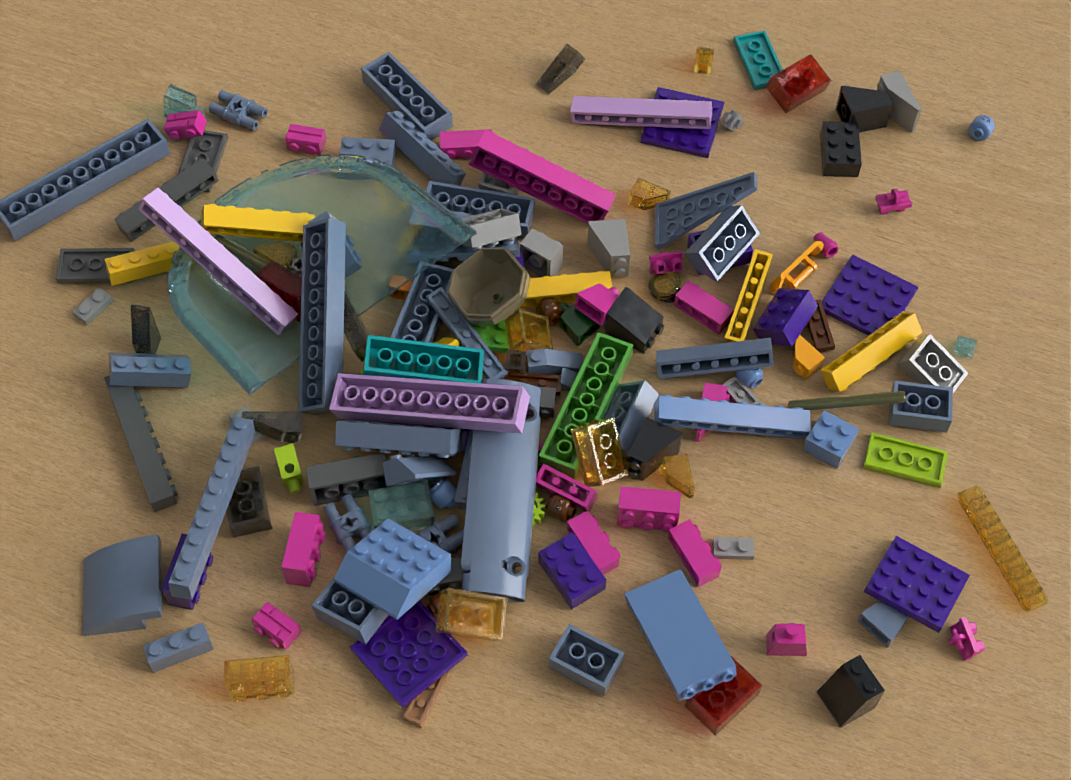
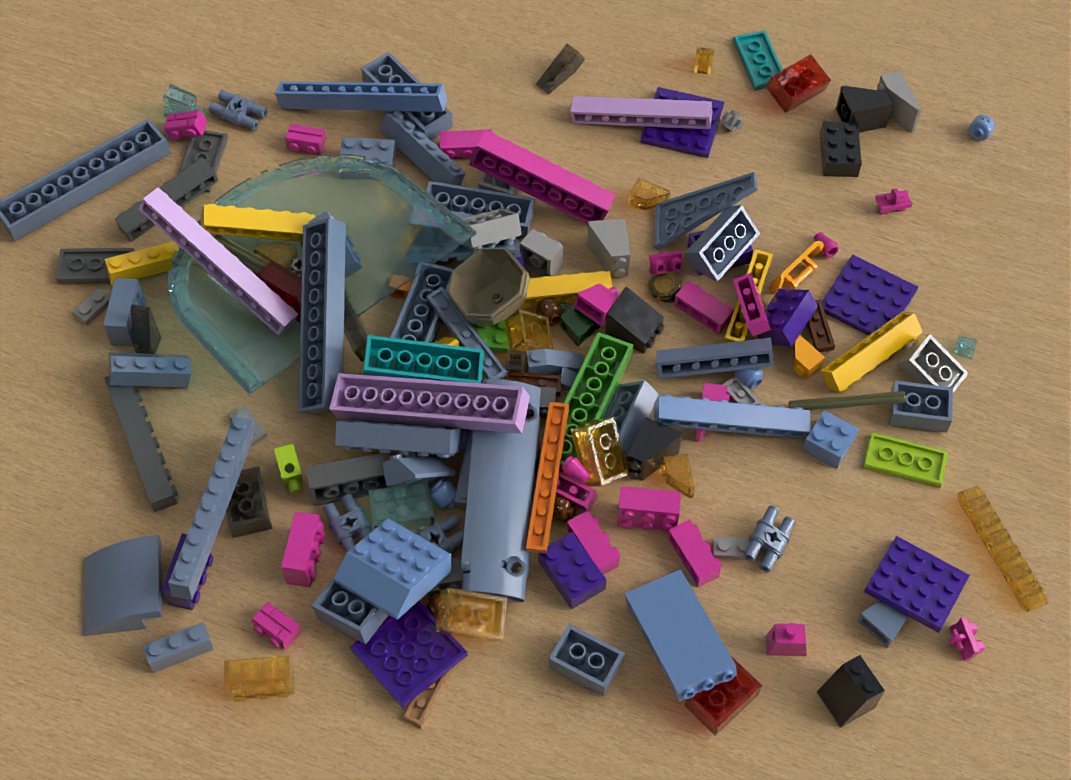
(118, 314): none -> sand blue brick
(277, 425): clear smoke slope -> none
(362, 96): none -> medium blue brick
(547, 478): none -> orange plate
(575, 470): none -> dark pink cone
(751, 304): none -> dark pink brick
(769, 539): none -> sand blue pin

